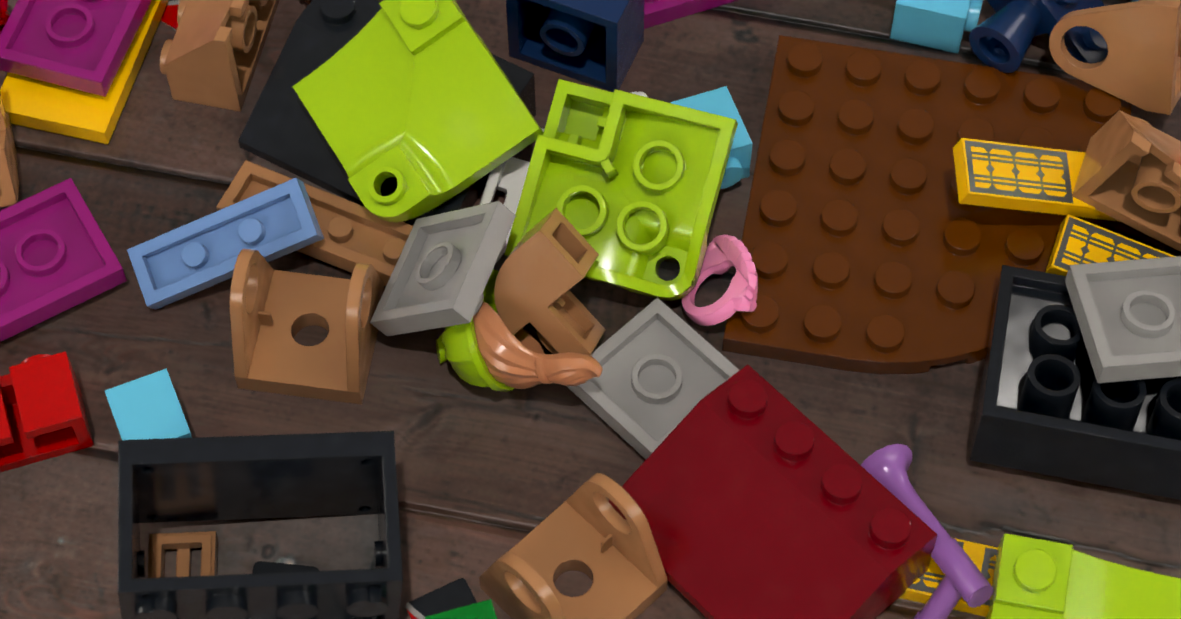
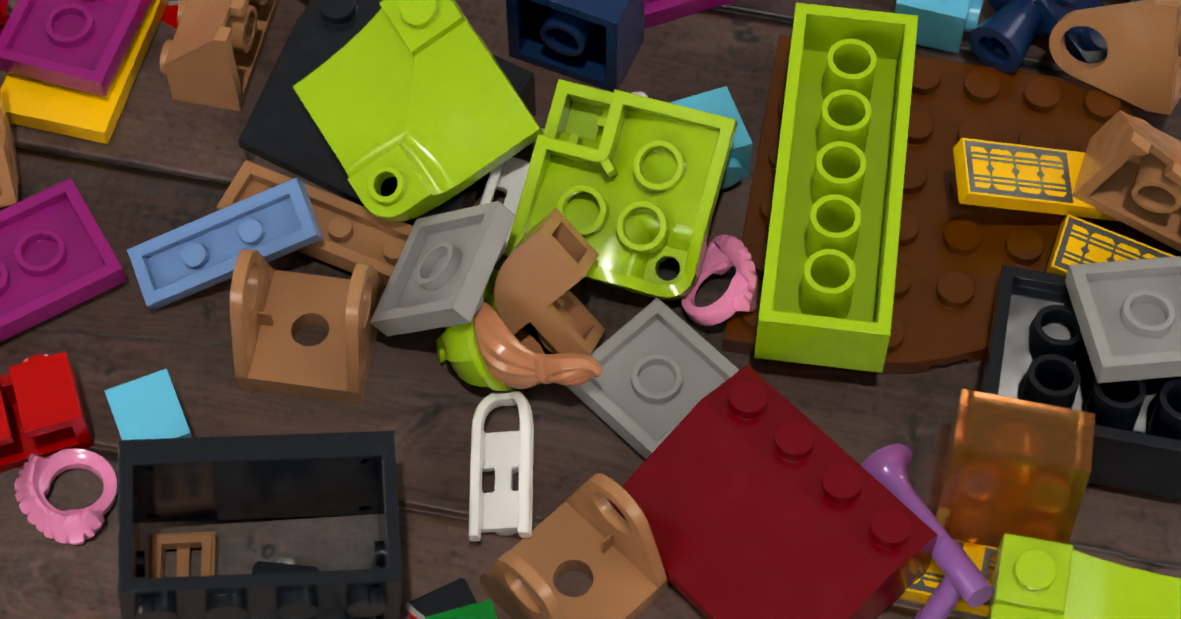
(73, 524): none -> bright pink piece
(506, 454): none -> white piece
(838, 189): none -> lime brick
(1013, 469): none -> clear orange brick

